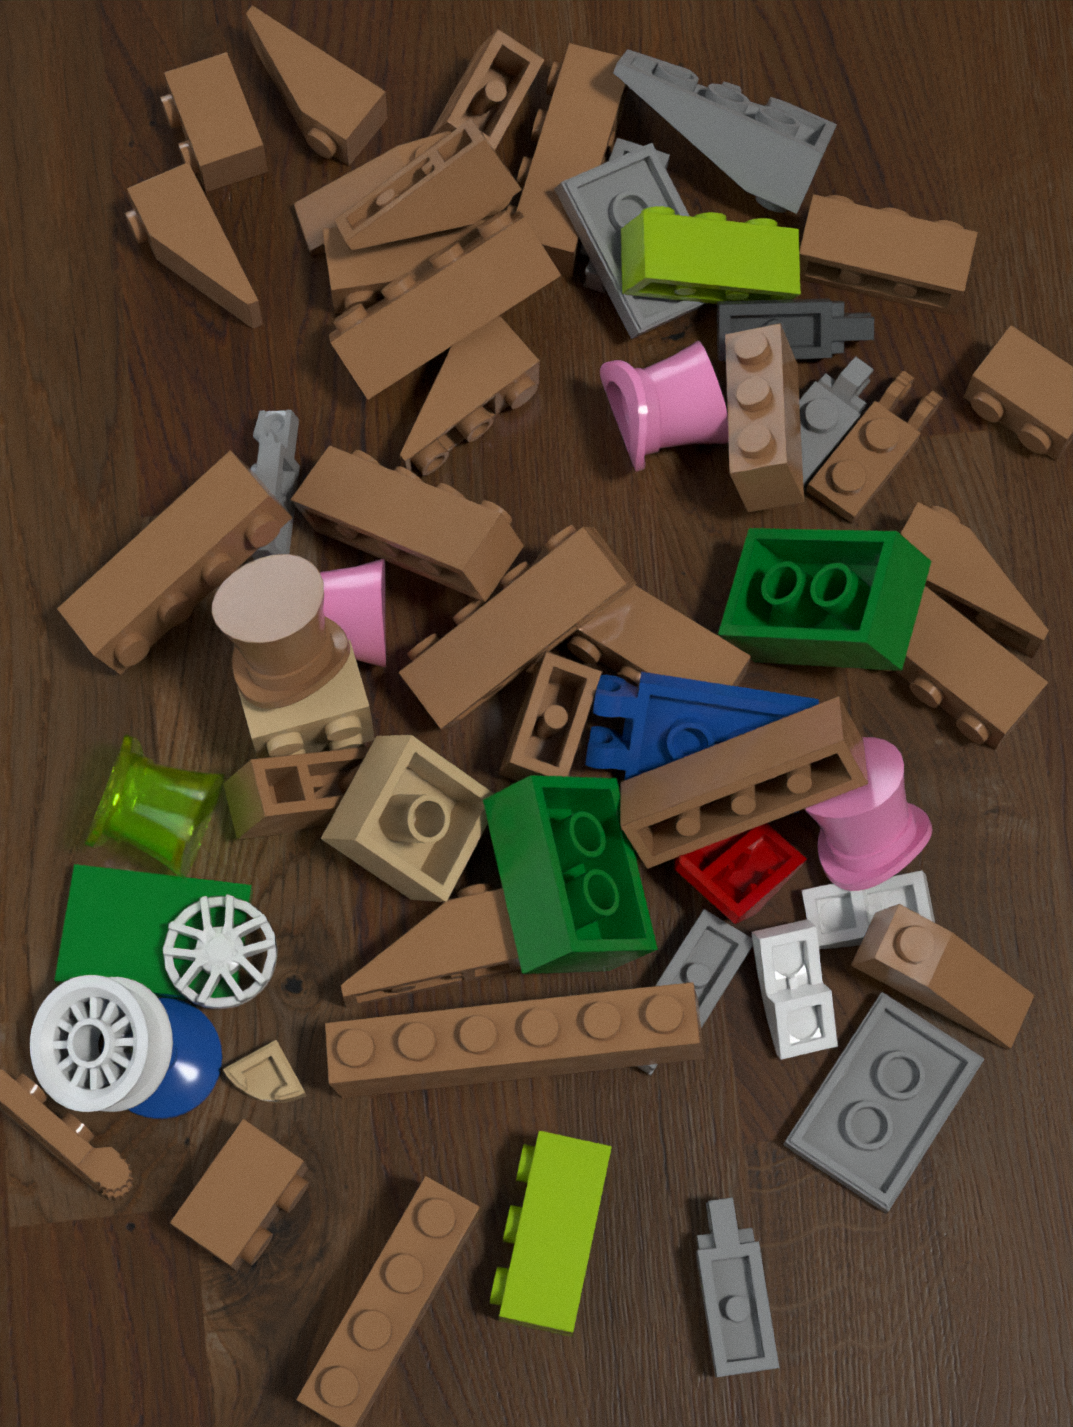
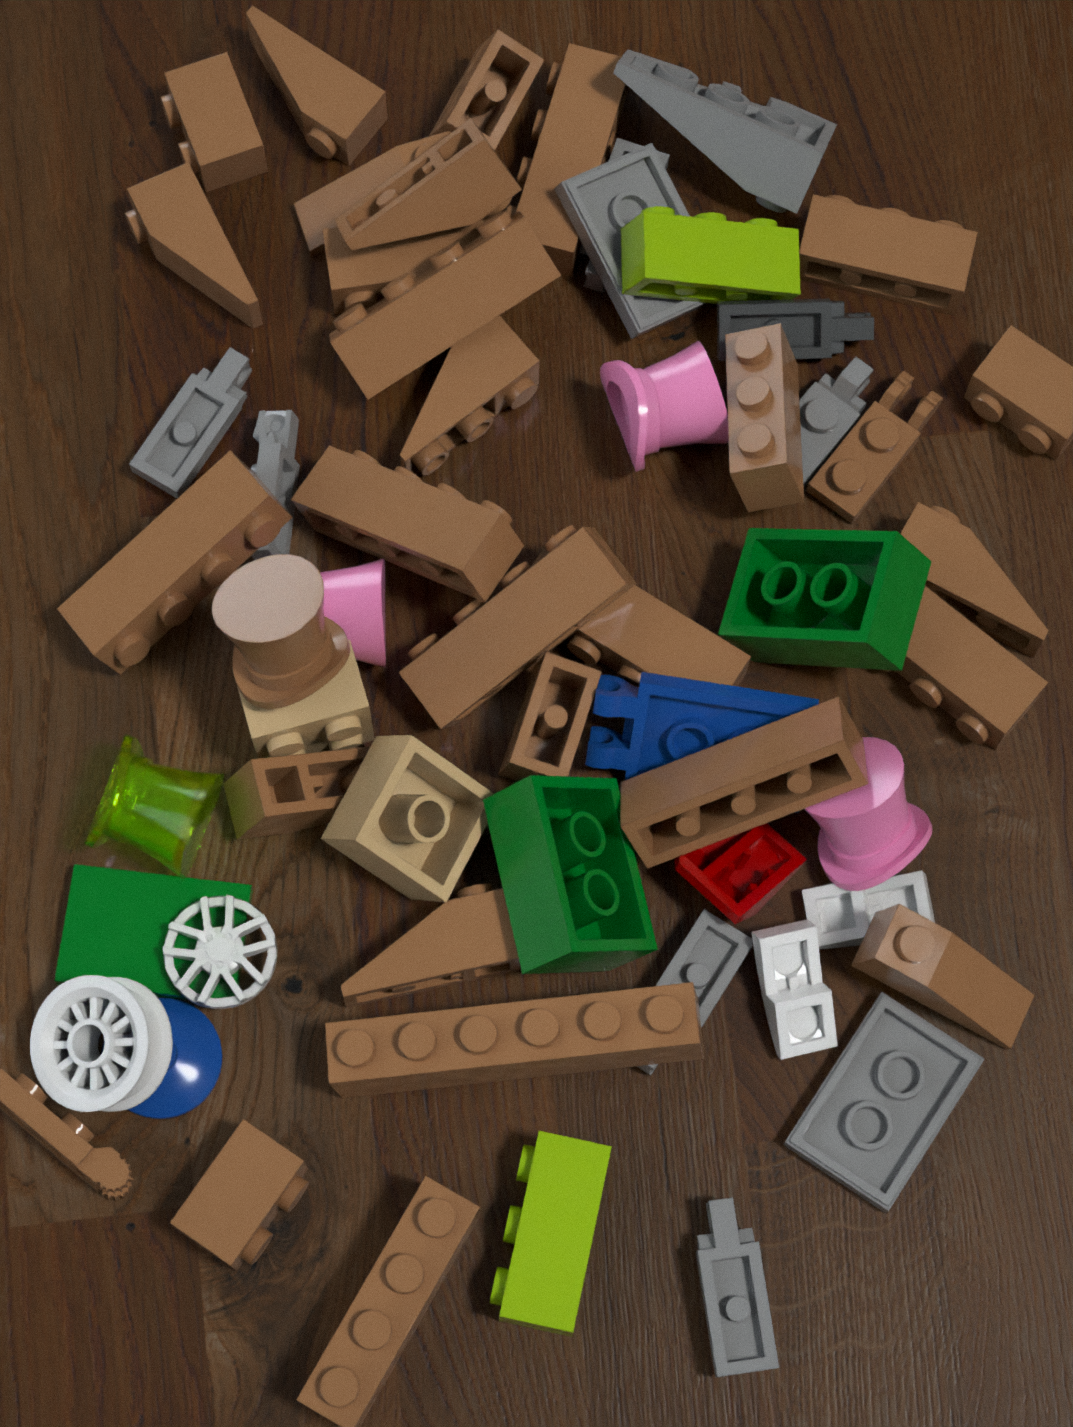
(193, 425): none -> light grey hinge
(266, 1076): tan tile -> none

